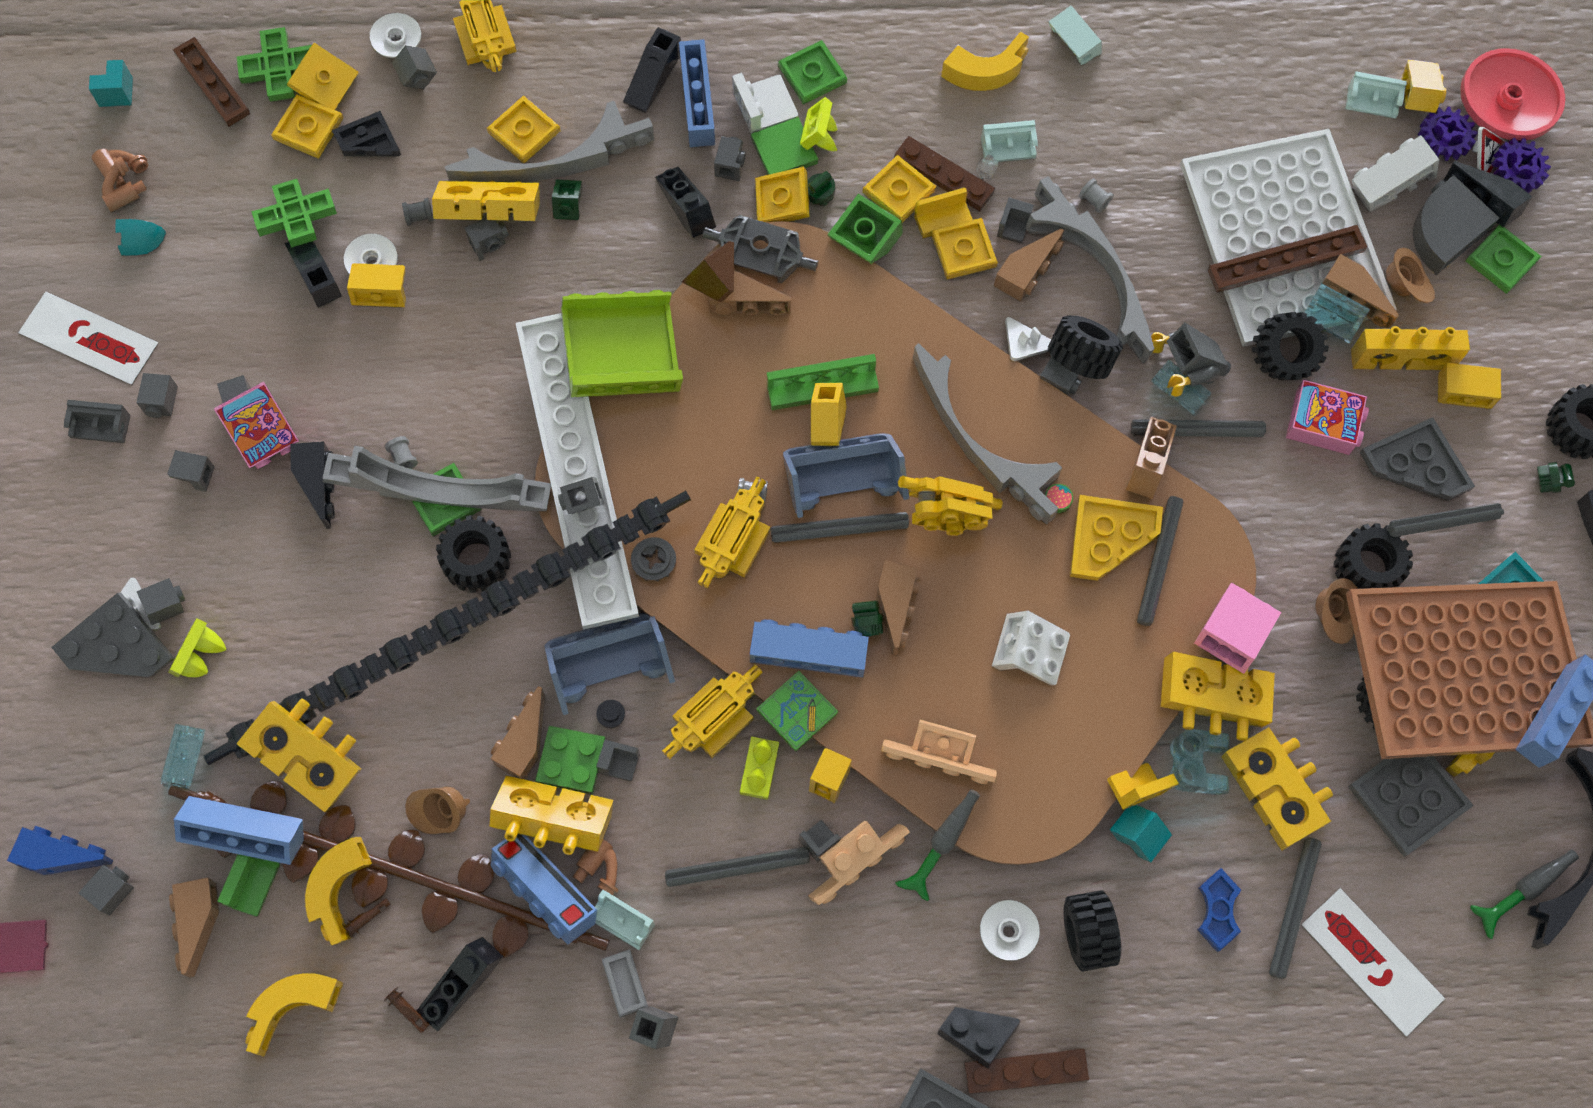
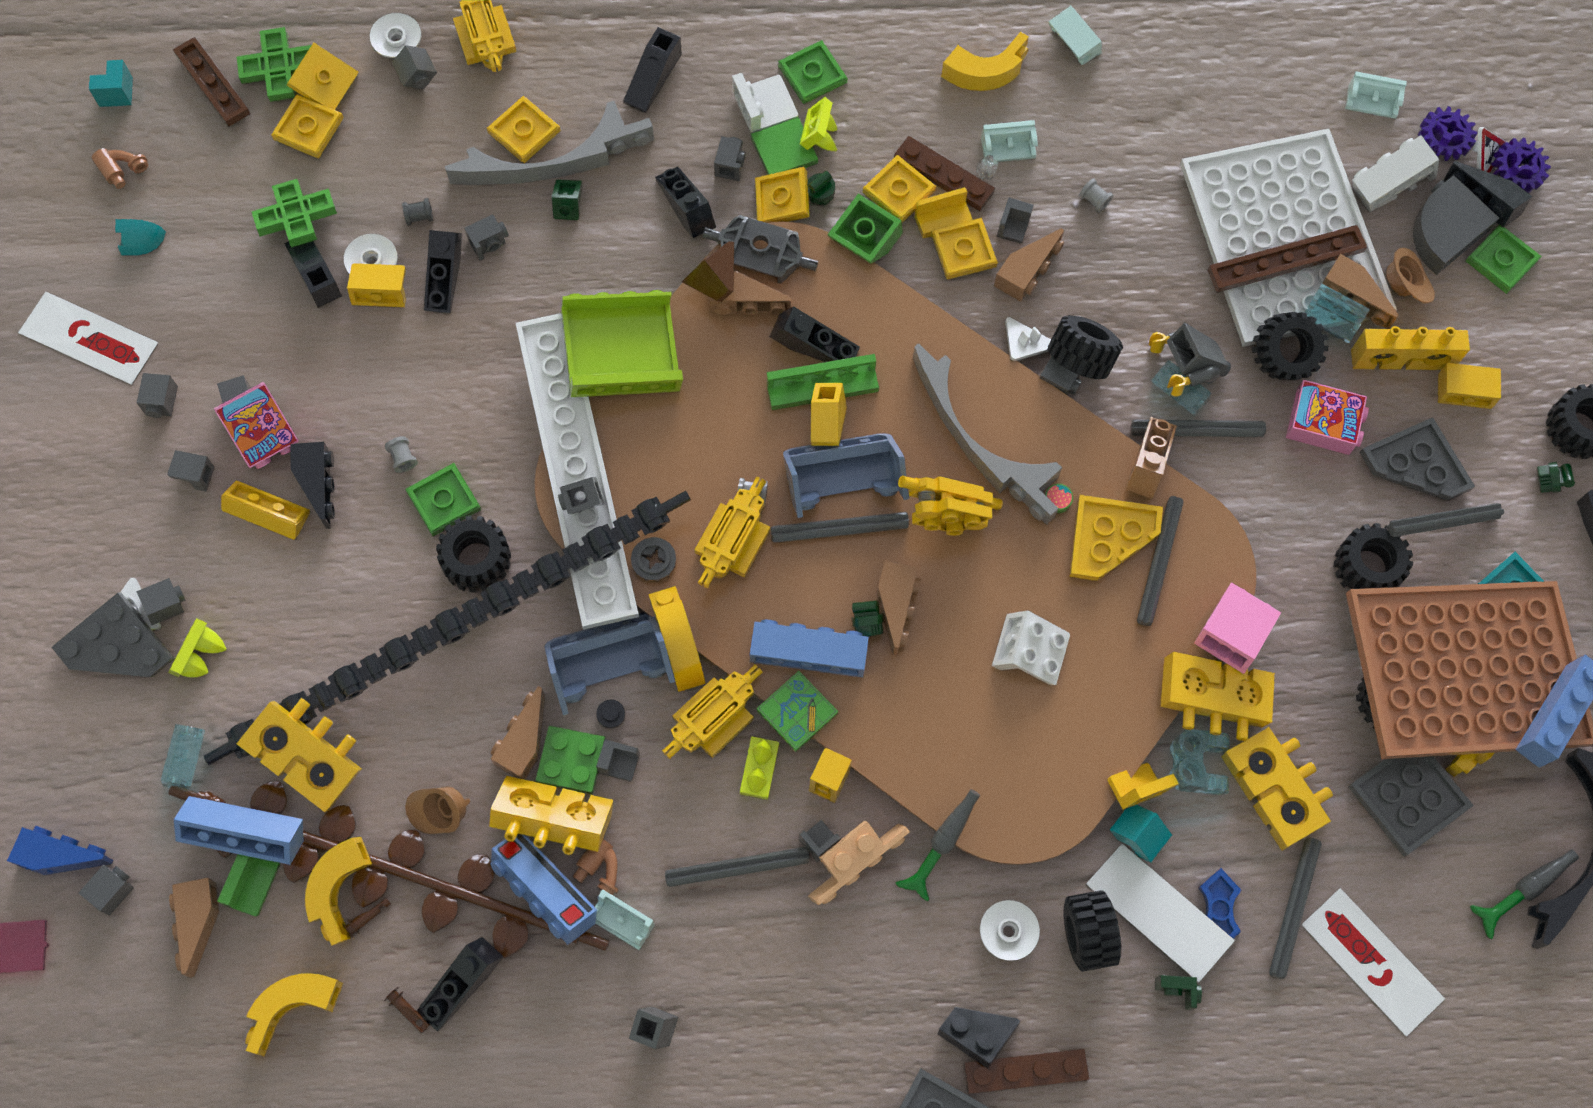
(96, 421): dark grey hinge -> none
(124, 194): nougat plant -> none
(264, 509): none -> yellow slope
(367, 137): black wing -> none
(376, 474): light grey slope -> none
(442, 270): none -> black slope
(498, 199): yellow piece -> none
(624, 983): light grey tile -> none
(677, 638): none -> yellow arch
(697, 93): medium blue brick -> none
(810, 337): none -> black slope
(941, 748): light nougat bracket -> none
(1086, 234): light grey slope -> none
(1161, 912): none -> white sticker
(1175, 985): none -> dark green bracket
(1334, 611): medium nougat piece -> none
(1423, 86): yellow brick -> none
(1512, 94): coral dish -> none

